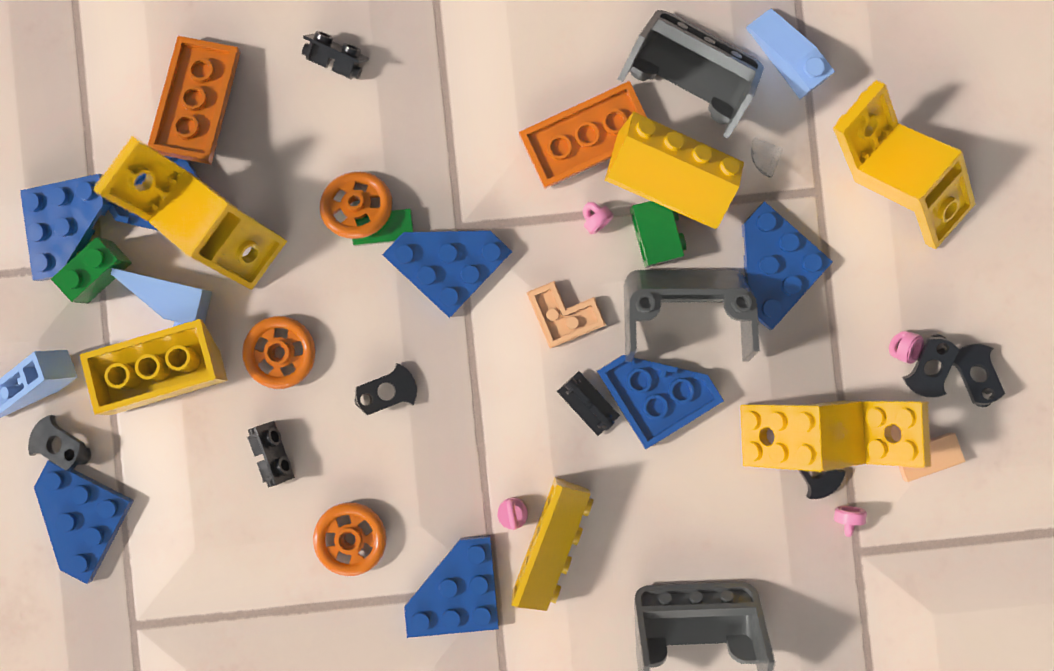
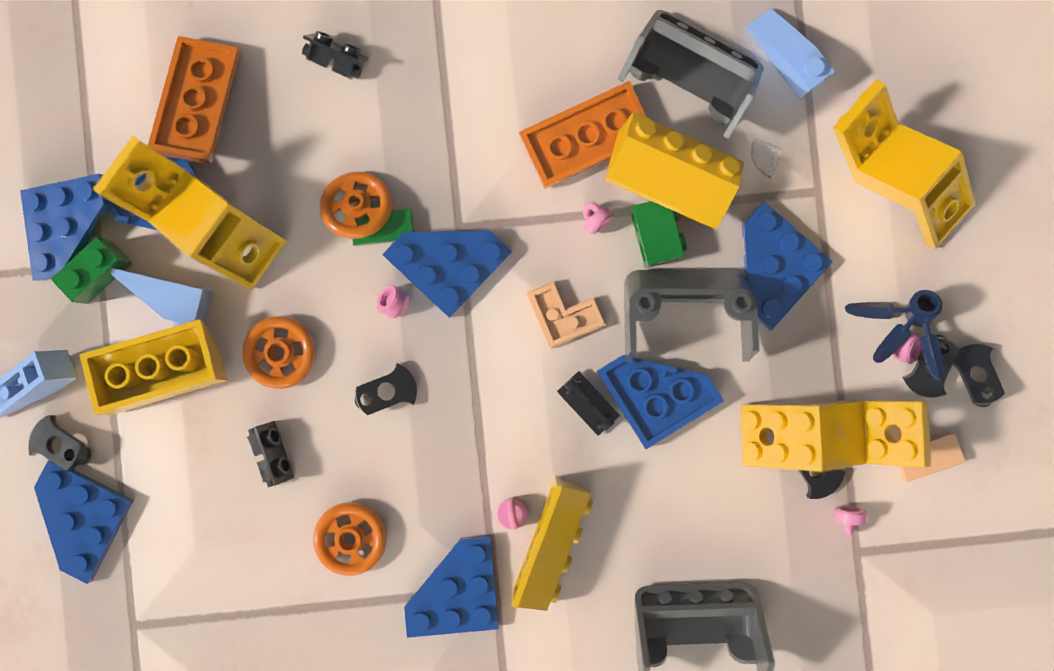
(393, 302): none -> bright pink tile
(899, 334): none -> dark blue plant

